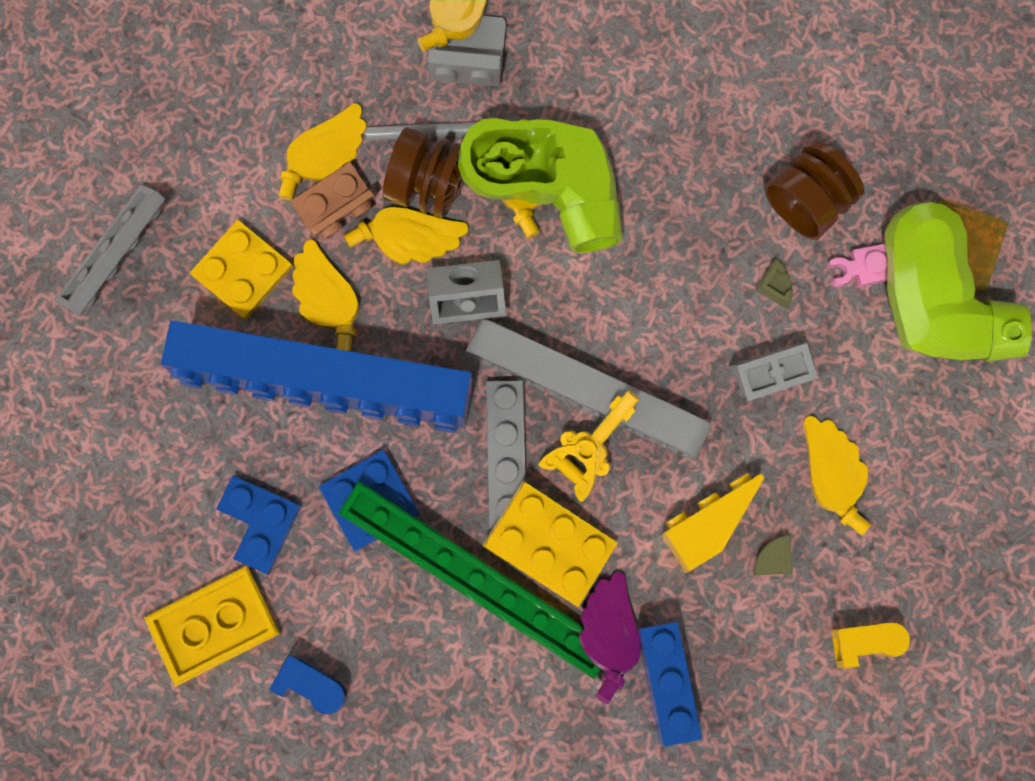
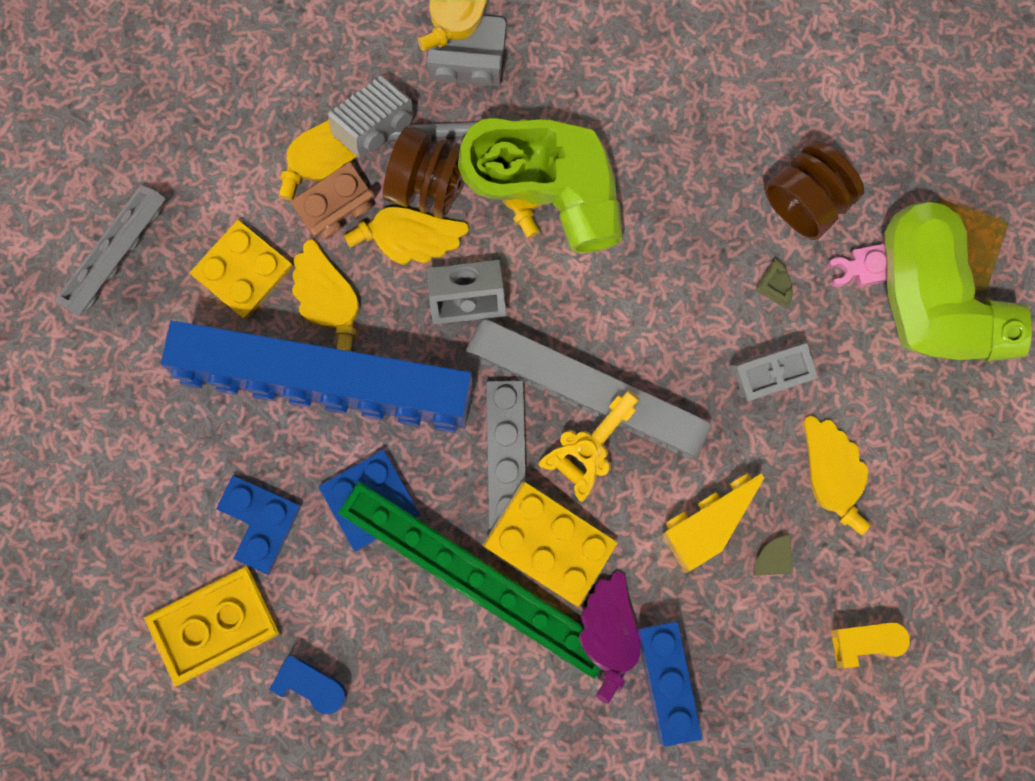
(371, 116): none -> light grey brick

